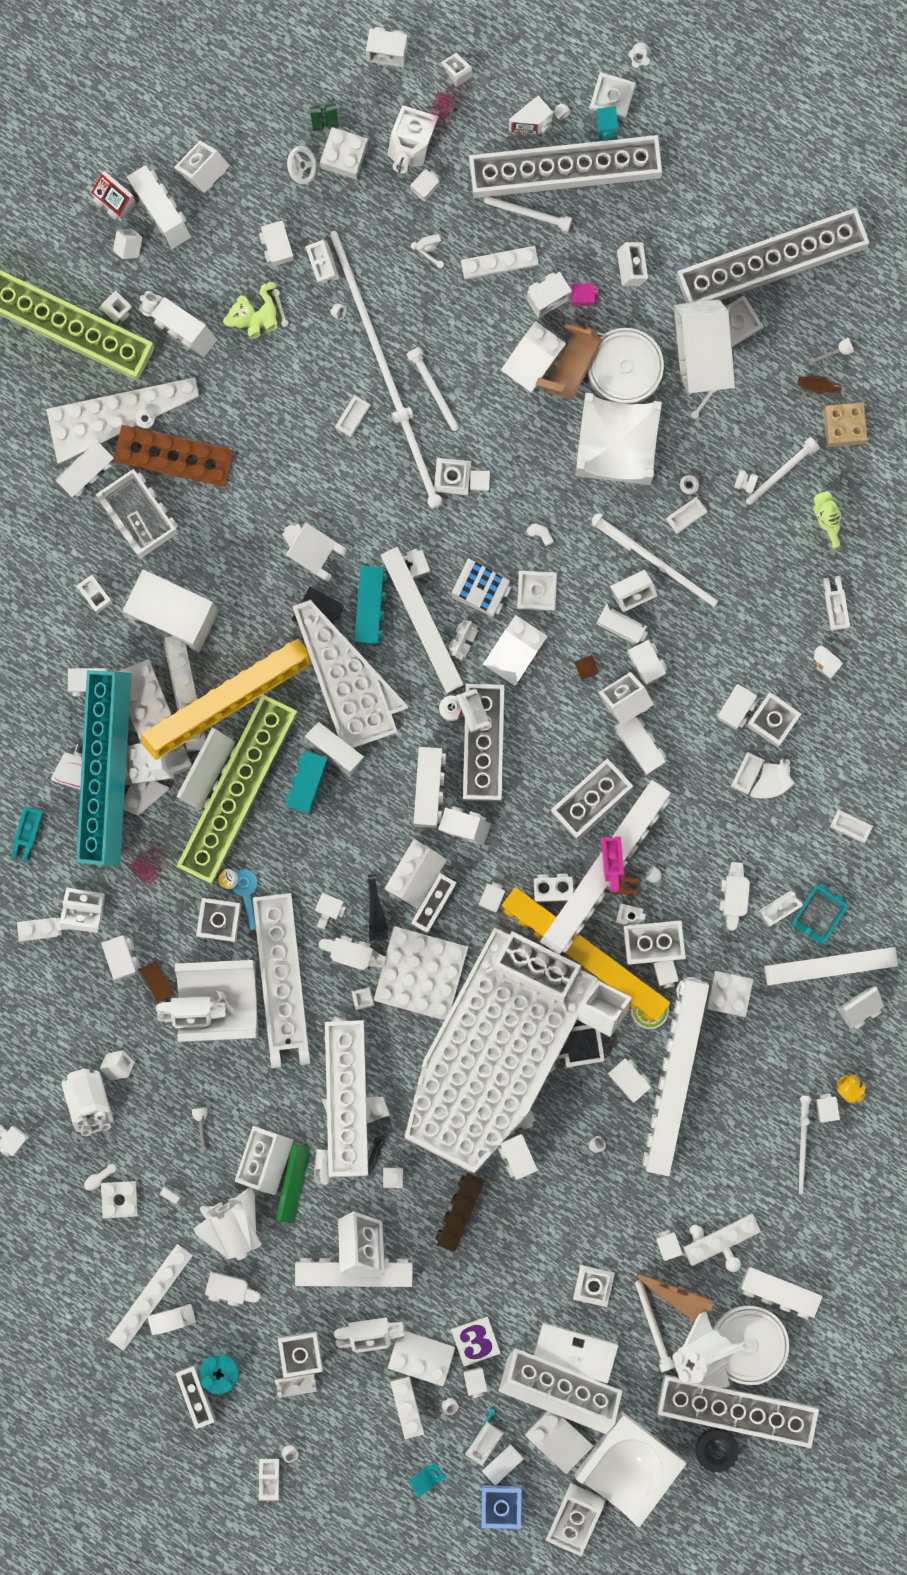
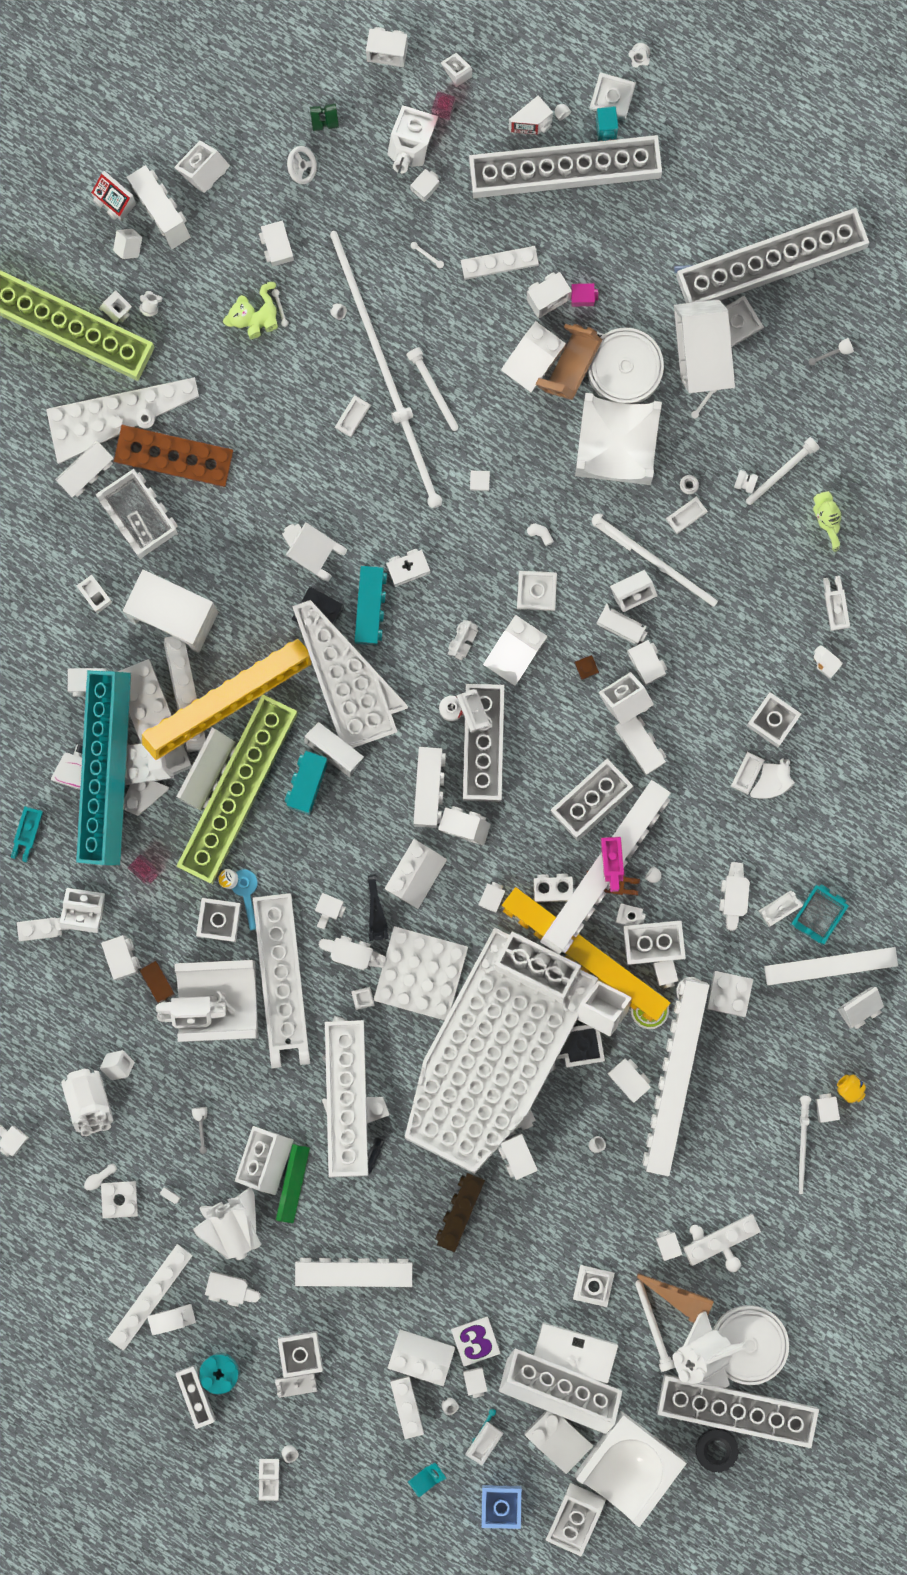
(183, 326): white wedge -> none
(321, 1171): white hinge -> none
(322, 261): white hinge -> none
(344, 153): white brick -> none
(361, 1246): white slope -> none
(368, 1334): white hinge -> none
(392, 1177): white brick -> none
(421, 619): white tile -> none
(428, 243): white plate -> none
(433, 903): white brick -> none
(444, 485): white piece -> none
(481, 588): white slope -> none
(502, 1464): white tile -> none
(562, 222): white piece -> none
(632, 264): white brick -> none
(737, 706): white brick -> none
(781, 1292): white brick -> none
(819, 384): reddish brown piece -> none
(845, 424): tan brick -> none
(851, 826): white tile -> none

